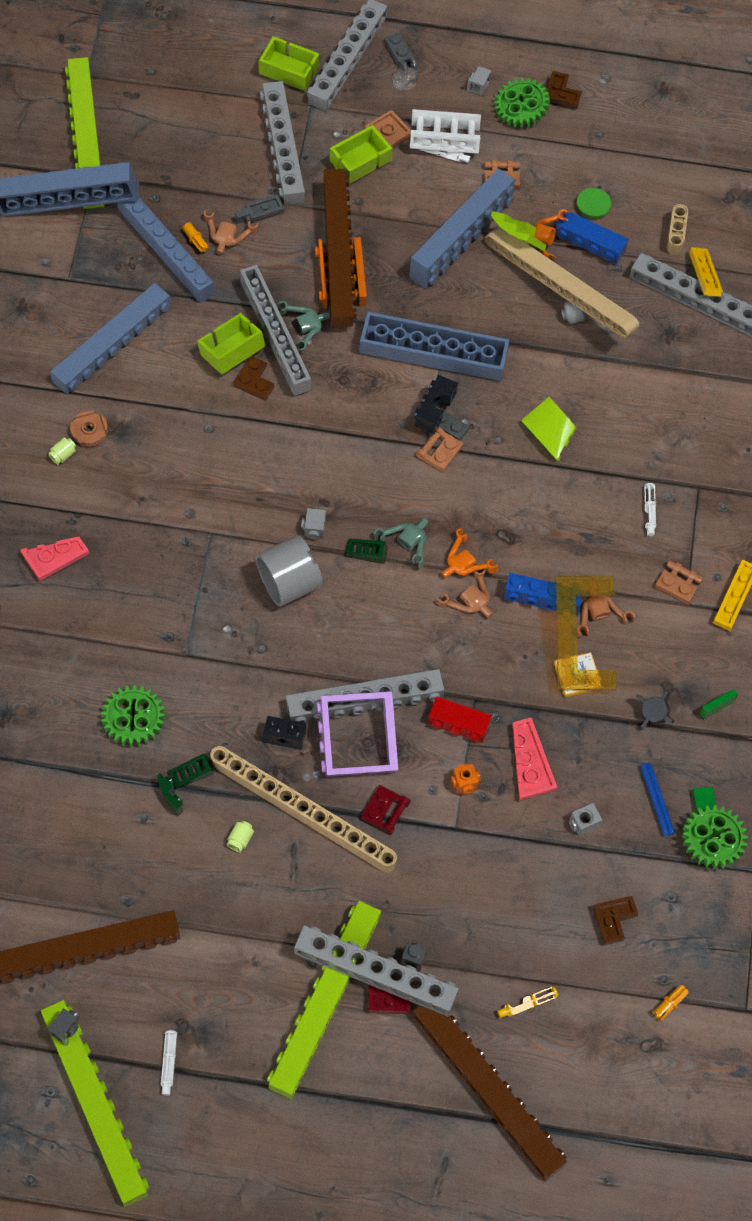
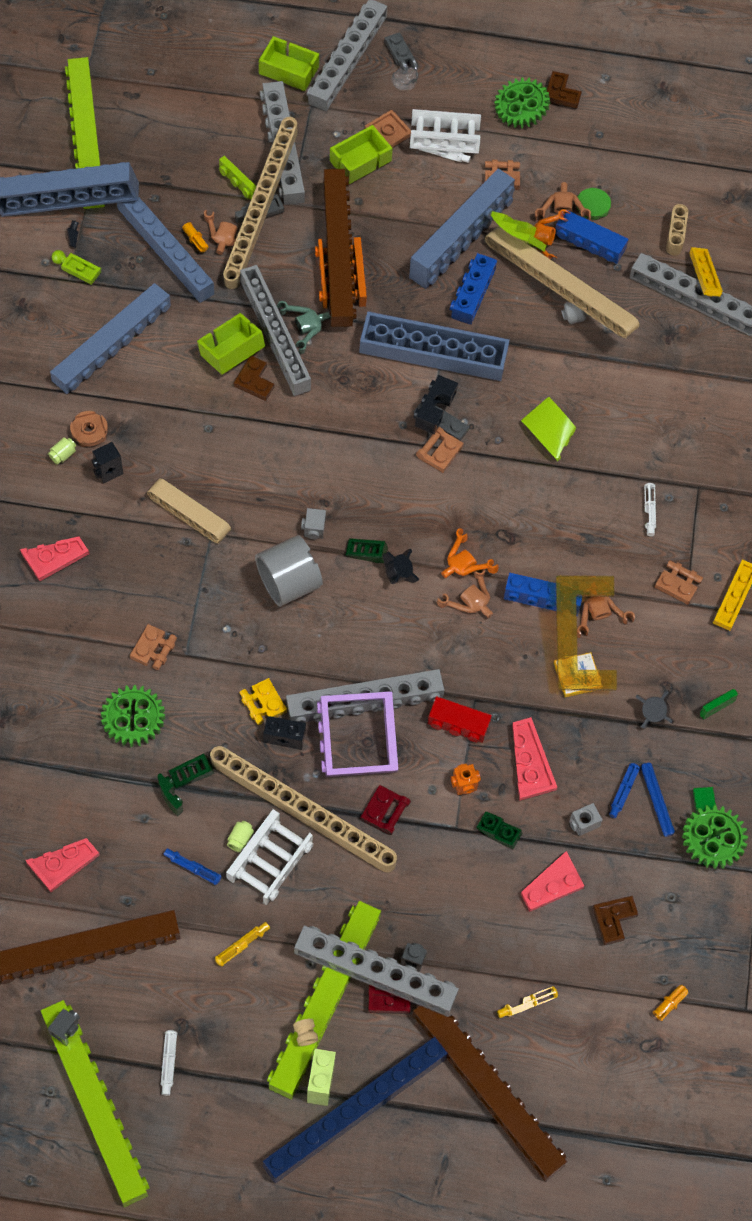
(59, 866): none -> coral wing
(72, 234): none -> black bar
(76, 266): none -> lime plate
(107, 462): none -> black brick
(148, 644): none -> nougat plate
(189, 510): none -> tan beam
(196, 868): none -> blue piece
(236, 177): none -> lime plate
(241, 944): none -> yellow piece
(260, 209): none -> tan beam
(261, 839): none -> white fence
(268, 699): none -> yellow plate
(305, 1032): none -> tan wheel
(321, 1077): none -> yellowish green brick
(354, 1110): none -> dark blue brick
(399, 567): none -> black piece
(408, 538): sand green piece -> none
(474, 288): none -> blue brick
(479, 81): light grey brick -> none
(498, 830): none -> dark green slope
(553, 884): none -> coral wing
(563, 200): none -> nougat piece
(624, 789): none -> blue piece

